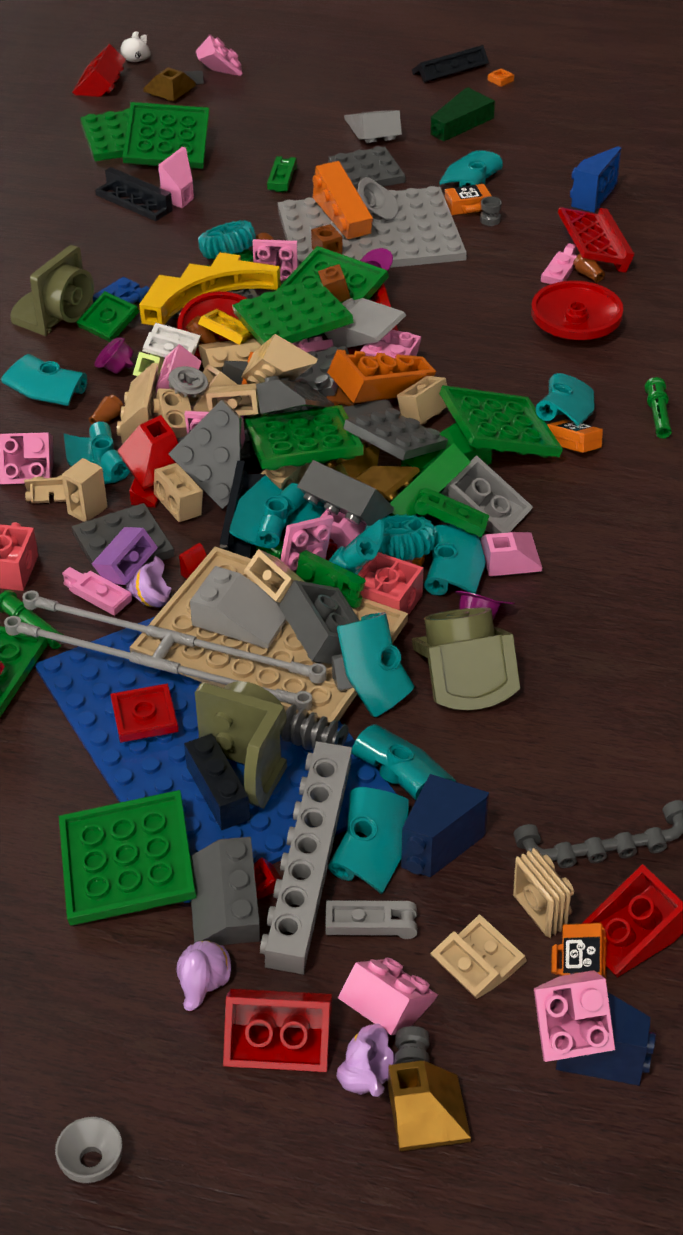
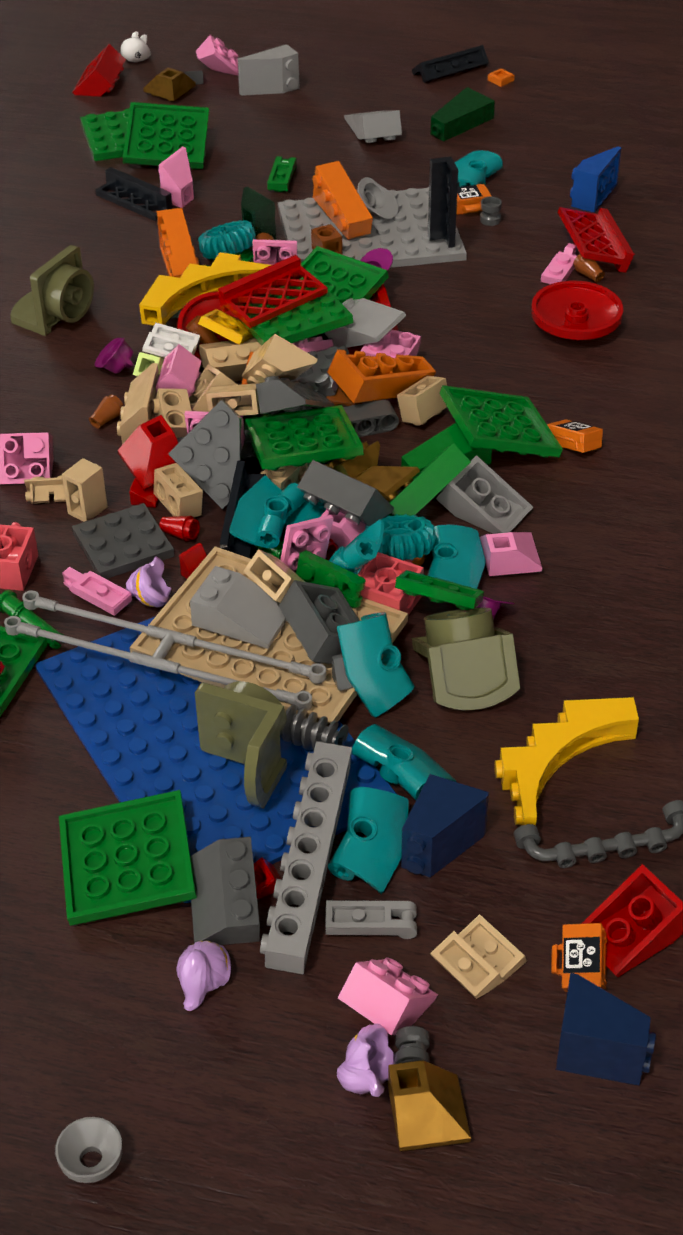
(44, 380): teal panel -> none
(98, 450): teal panel -> none
(108, 316): green plate -> none
(125, 555): medium lavender brick -> none
(126, 290): blue plate -> none
(144, 712): red plate -> none
(175, 241): none -> orange wedge
(181, 527): none -> red cone
(192, 376): light grey gear -> none
(217, 781): black brick -> none
(234, 370): dark grey slope -> none
(259, 212): none -> clear green slope
(268, 282): none -> red fence
(269, 71): none -> light grey slope
(277, 1030): red slope -> none
(335, 282): dark orange brick -> none
(370, 163): dark grey plate -> none
(396, 433): dark grey plate -> none
(439, 590): none -> green plate
(442, 200): none -> black fence
(451, 511): green plate -> none
(542, 891): tan brick -> none
(551, 745): none -> yellow arch
(568, 397): teal panel -> none
(574, 1016): bright pink slope -> none
(660, 417): green pin -> none

